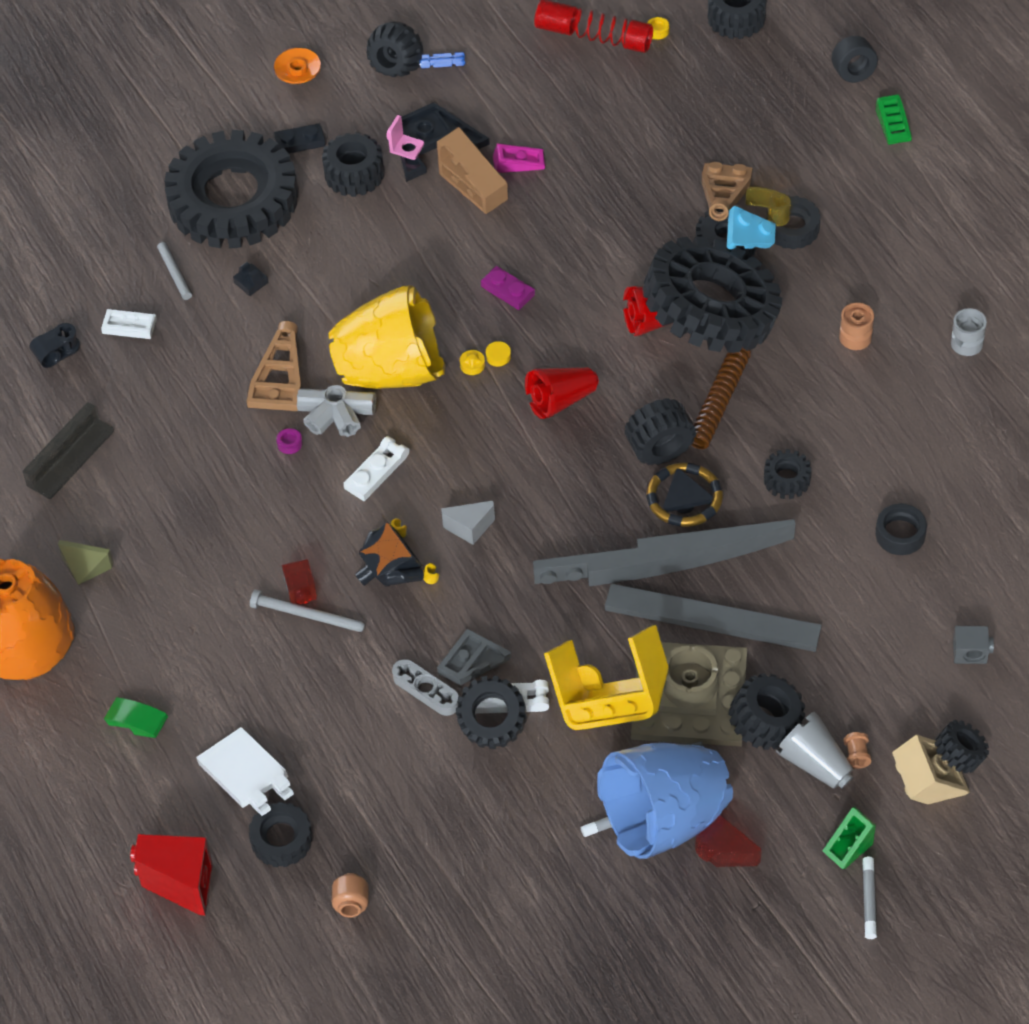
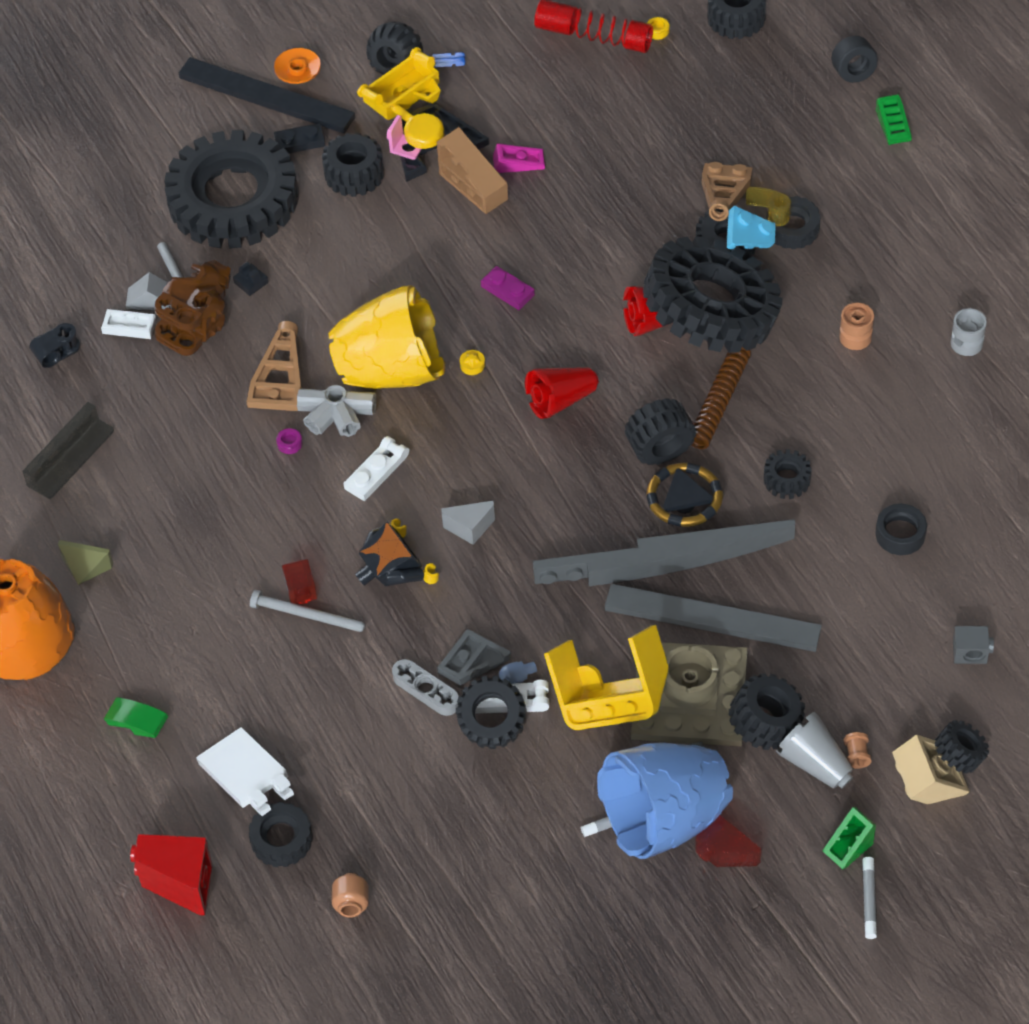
(145, 292): none -> light grey slope
(195, 307): none -> reddish brown animal
(267, 95): none -> black tile
(400, 90): none -> yellow piece
(498, 354): yellow tile -> none
(517, 671): none -> sand blue cylinder

